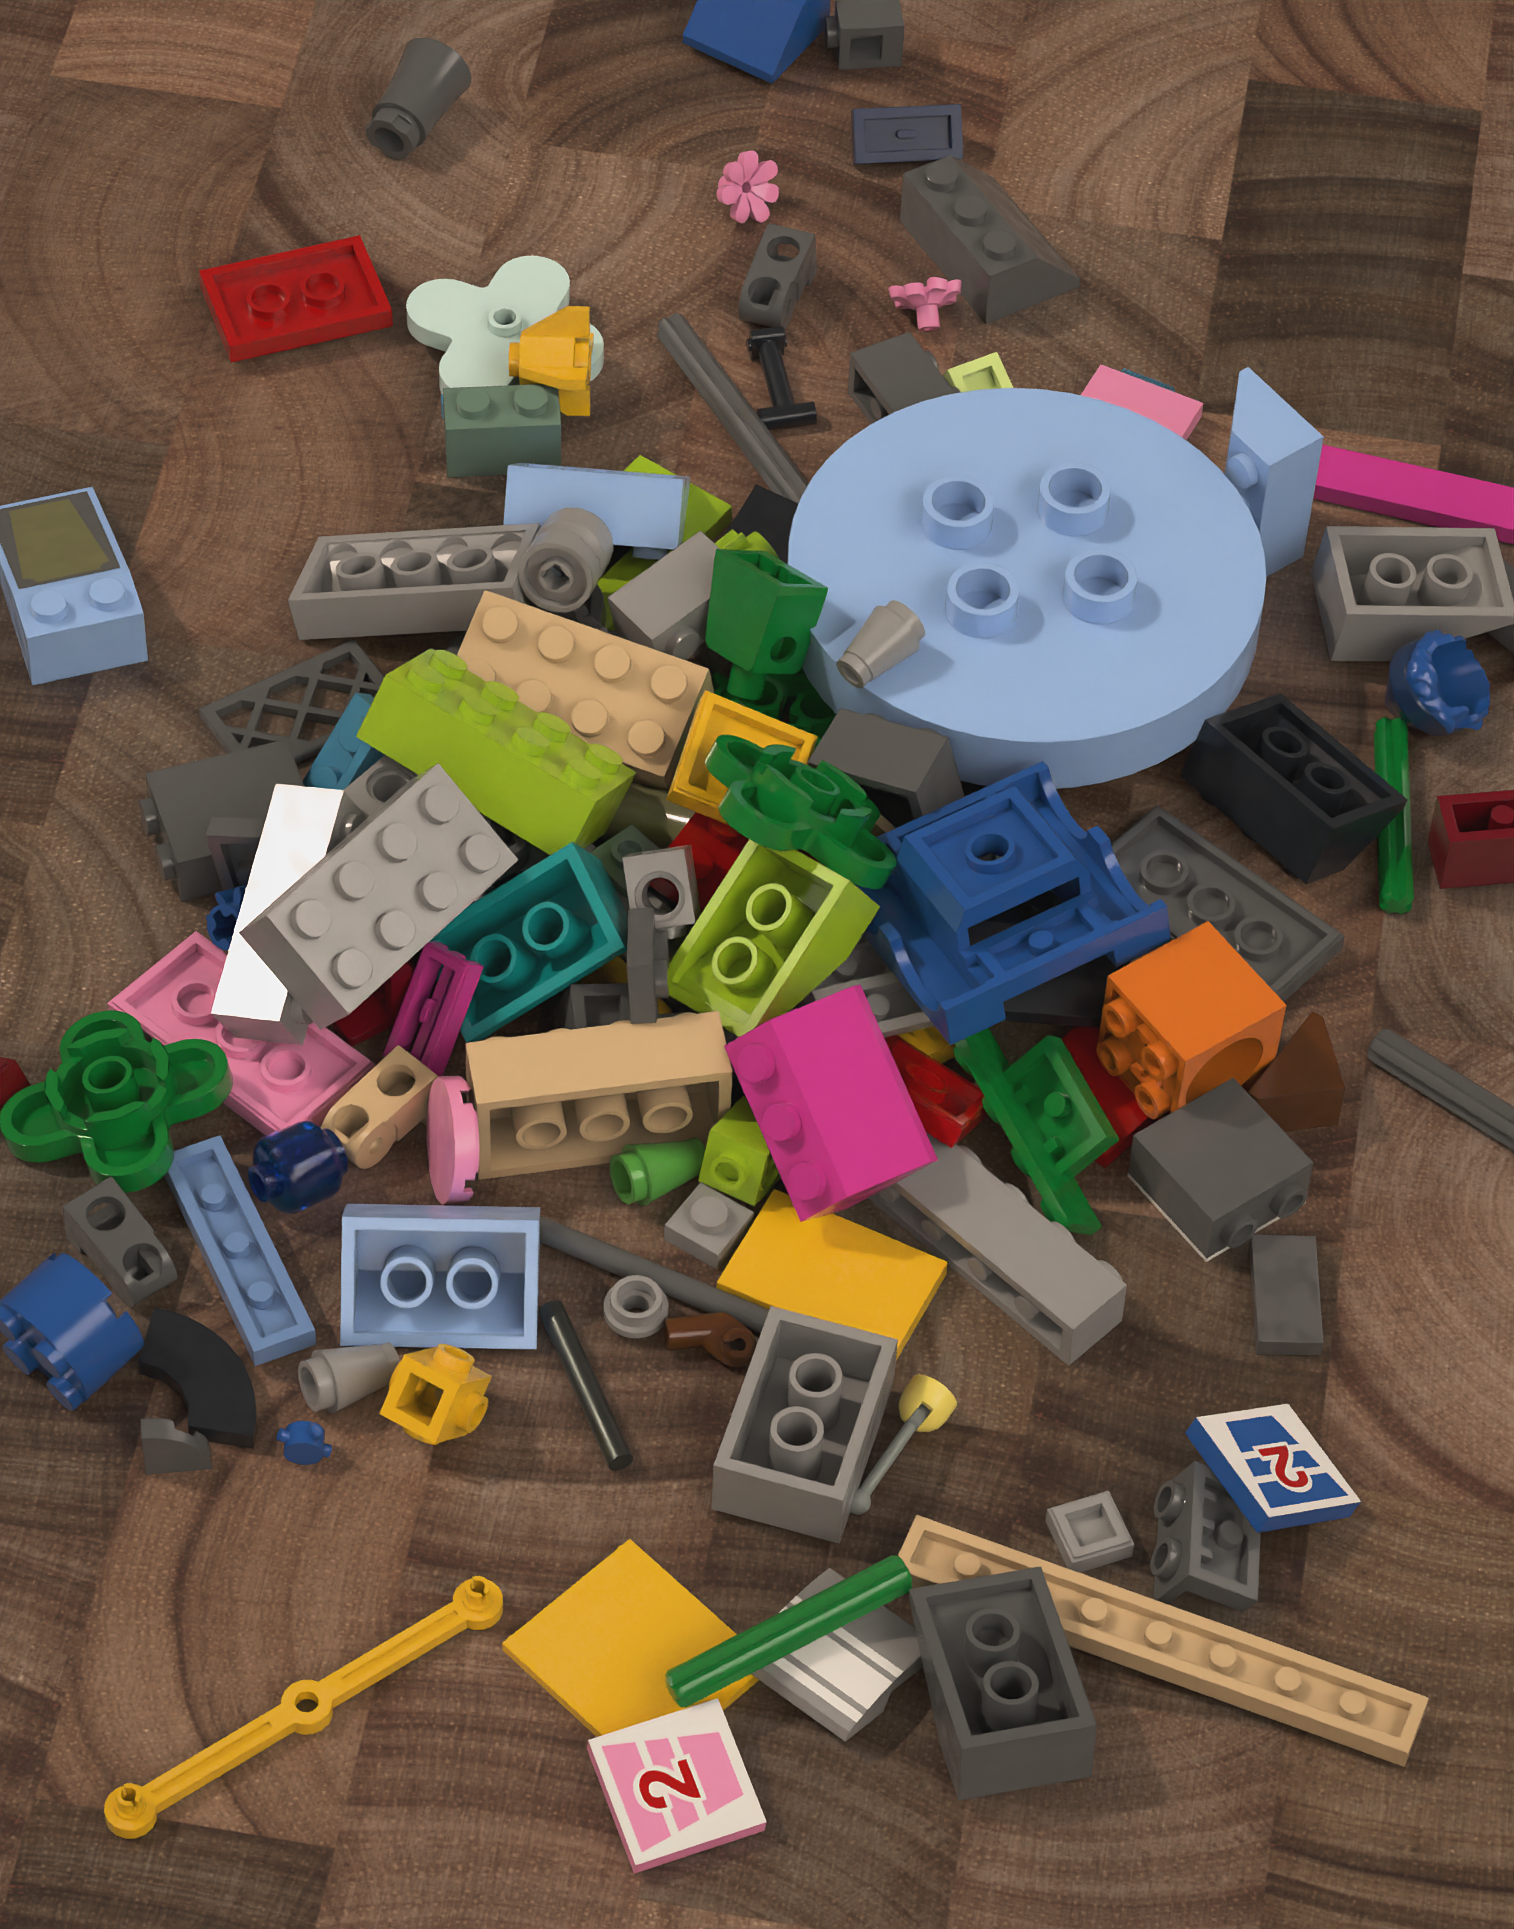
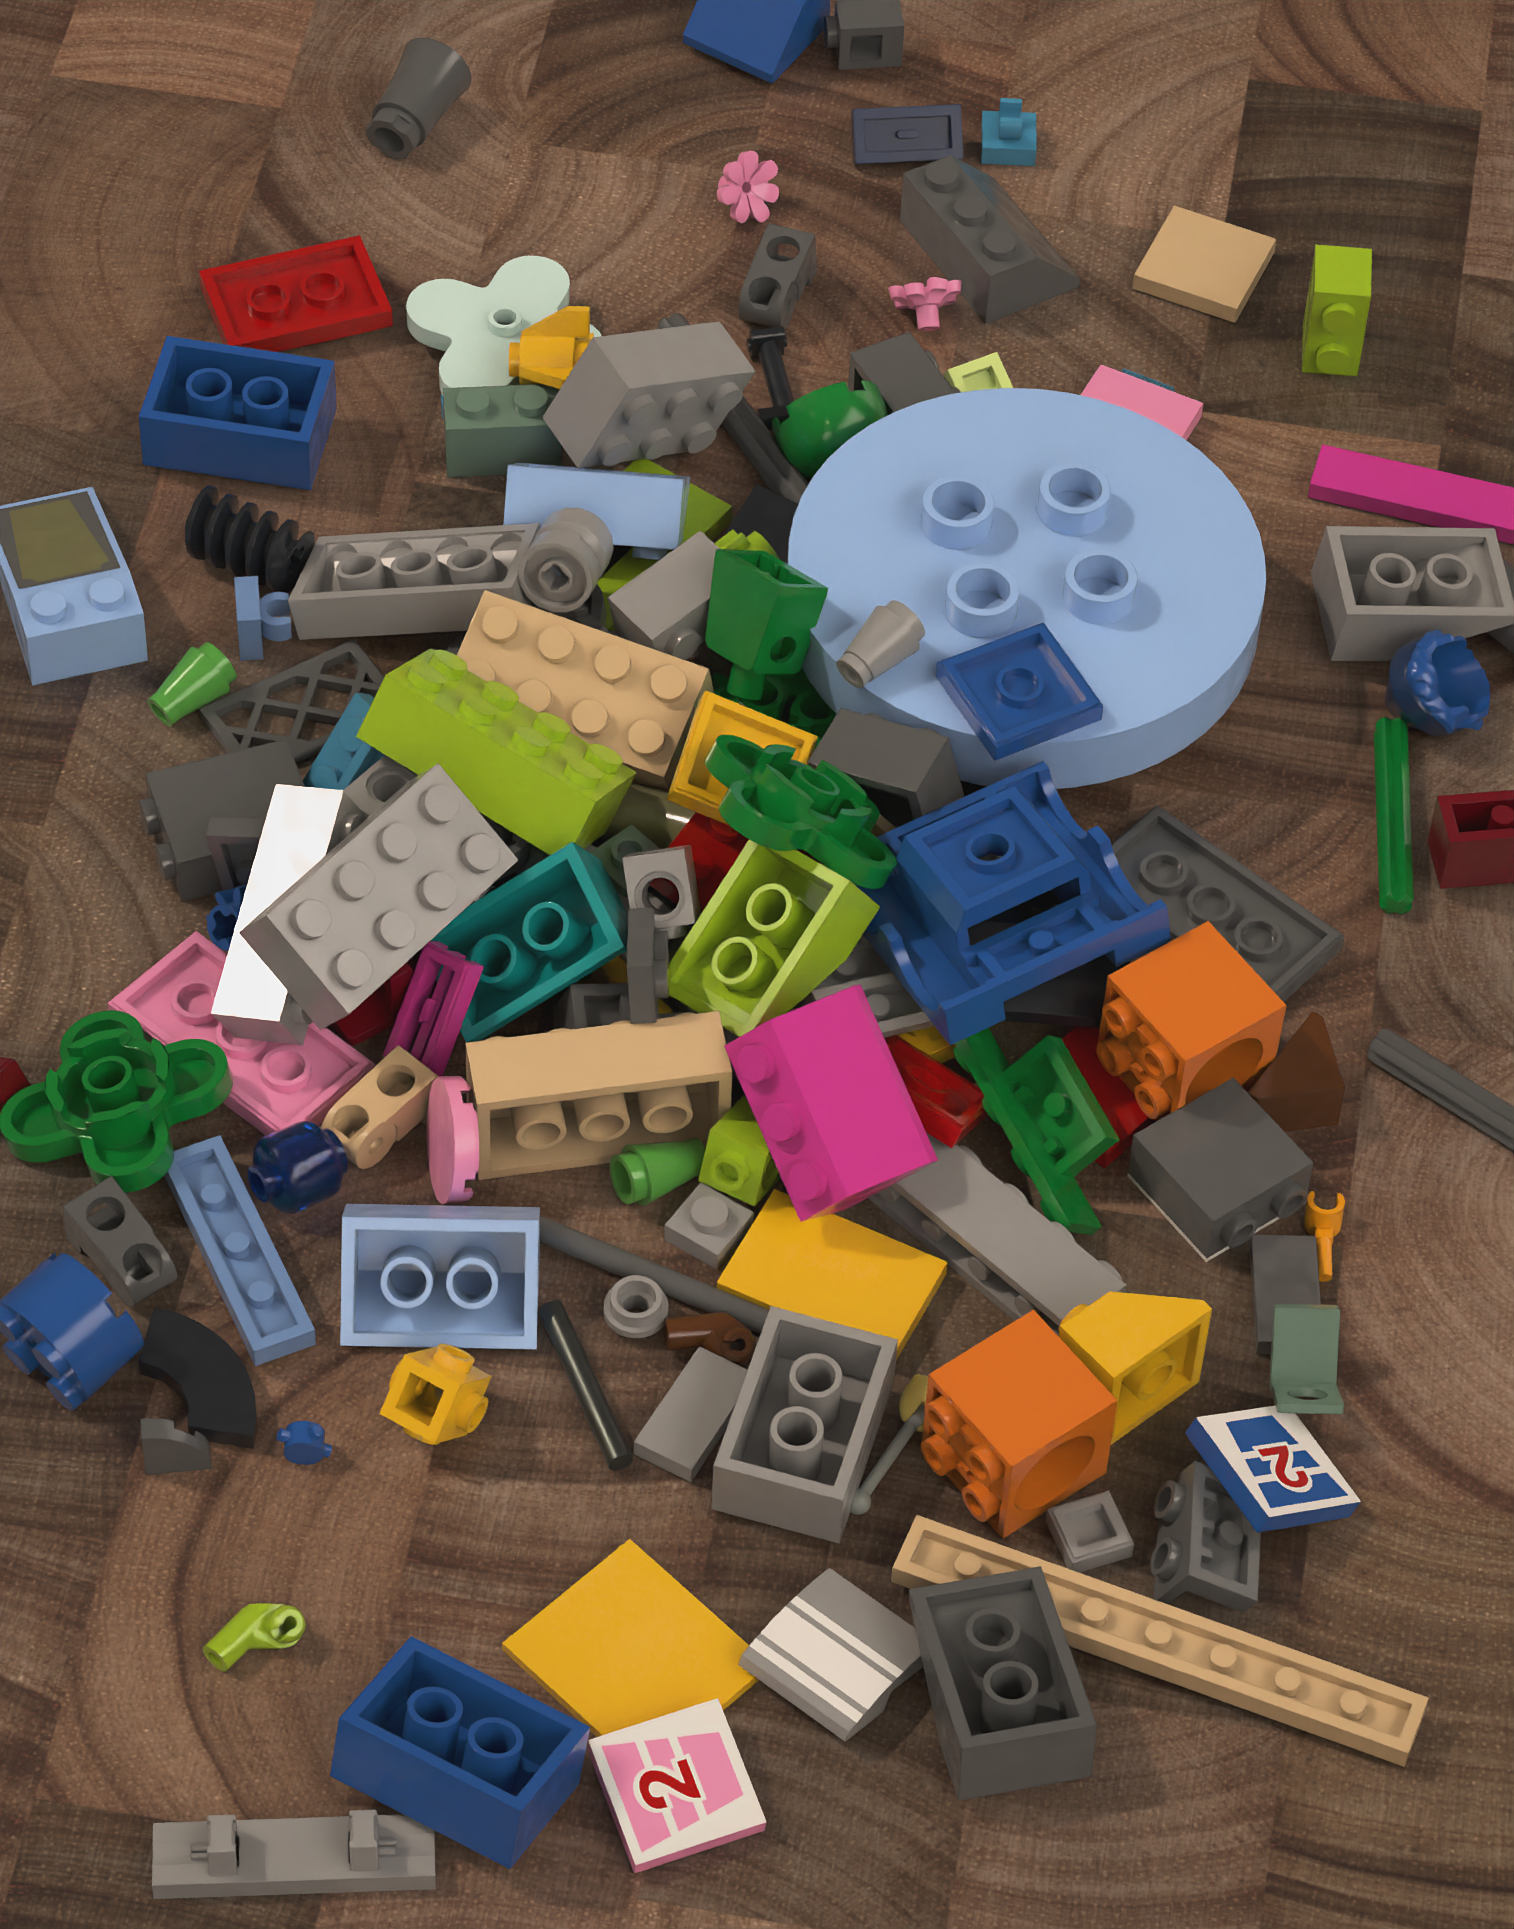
(133, 1808): yellow piece -> none
(193, 683): none -> bright green cone
(238, 412): none -> blue brick
(244, 543): none -> black piece
(255, 1628): none -> lime arm
(257, 617): none -> medium blue tile
(292, 1856): none -> light grey hinge
(345, 1375): light grey cone -> none
(459, 1752): none -> blue brick
(648, 394): none -> light grey brick
(692, 1415): none -> light grey tile
(788, 1631): green axle -> none
(824, 422): none -> green cylinder
(1008, 135): none -> dark azure tile
(1017, 1424): none -> orange brick
(1019, 691): none -> blue tile
(1139, 1349): none -> yellow slope
(1204, 263): none -> tan tile
(1273, 467): light blue slope -> none
(1290, 786): black slope -> none
(1305, 1358): none -> sand green bracket
(1324, 1225): none -> light orange hand
(1336, 310): none -> lime brick

